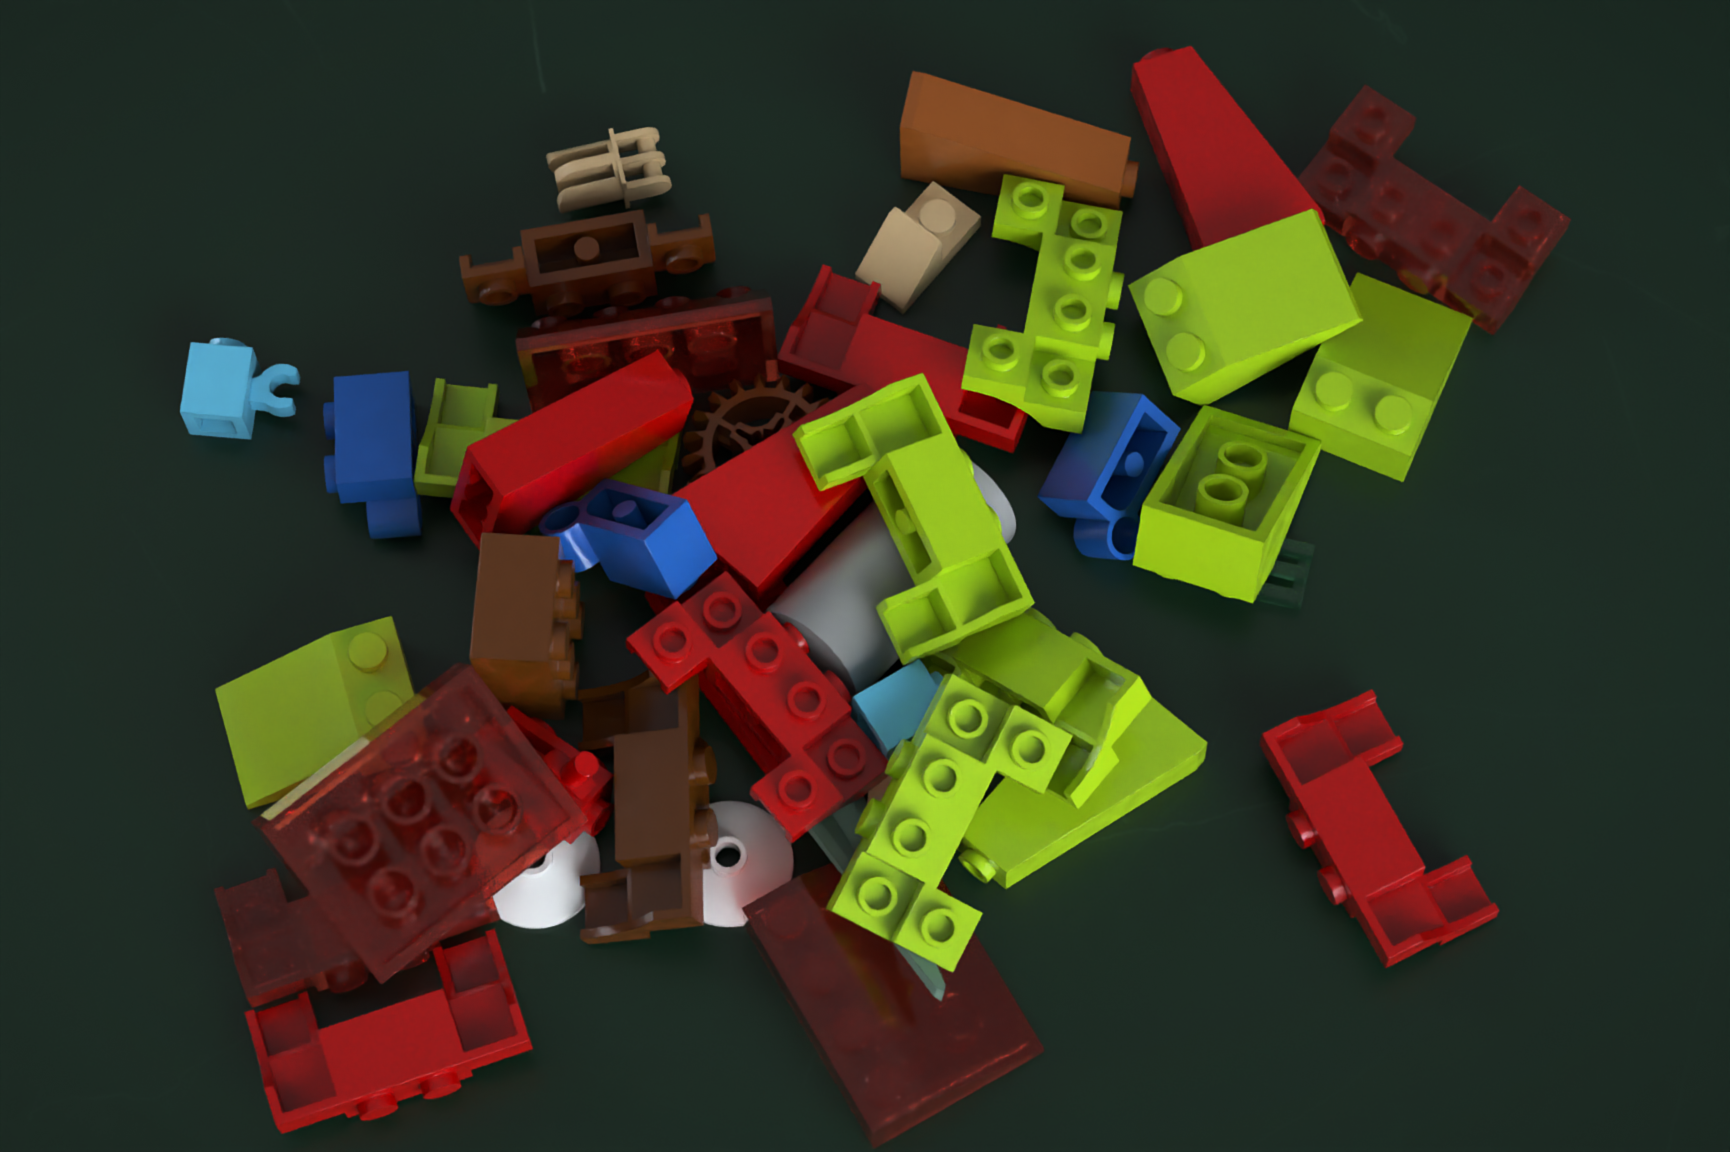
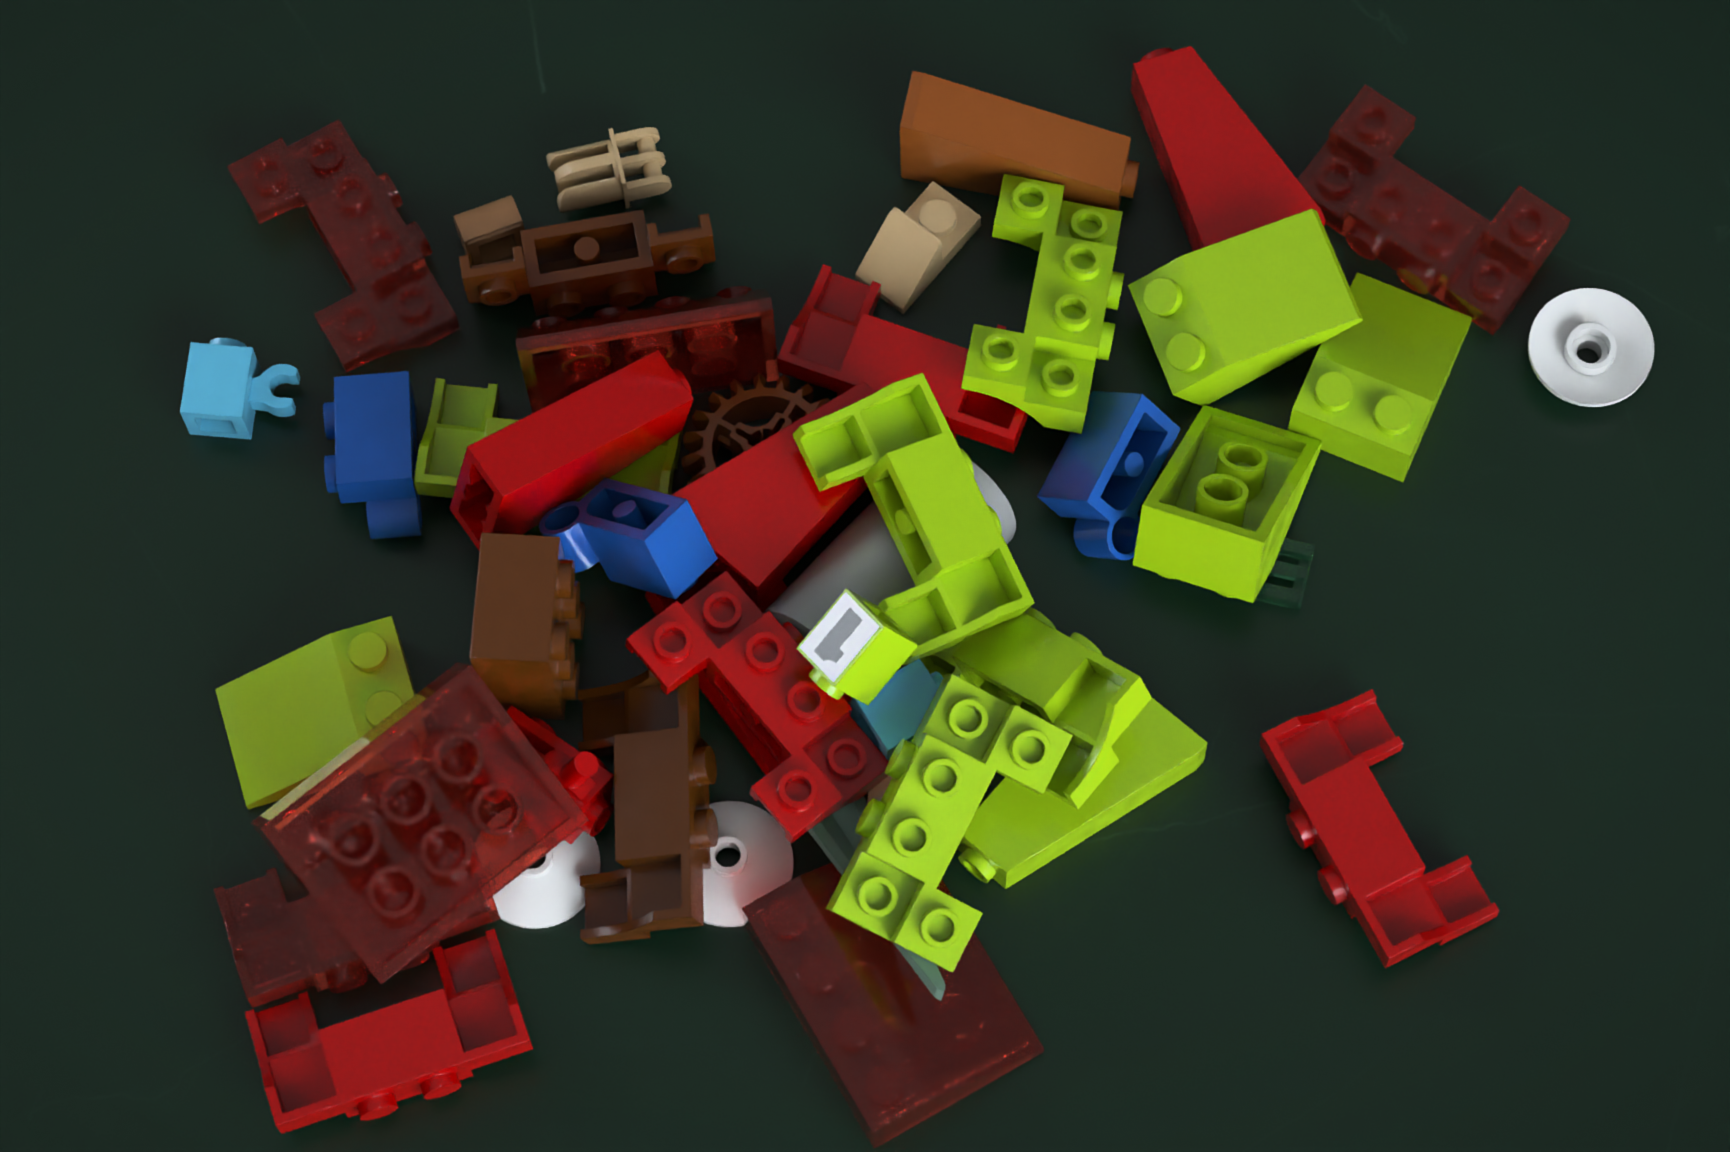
(356, 216): none -> clear red bracket
(490, 230): none -> medium nougat brick
(855, 648): none -> brick
(1597, 322): none -> white dish

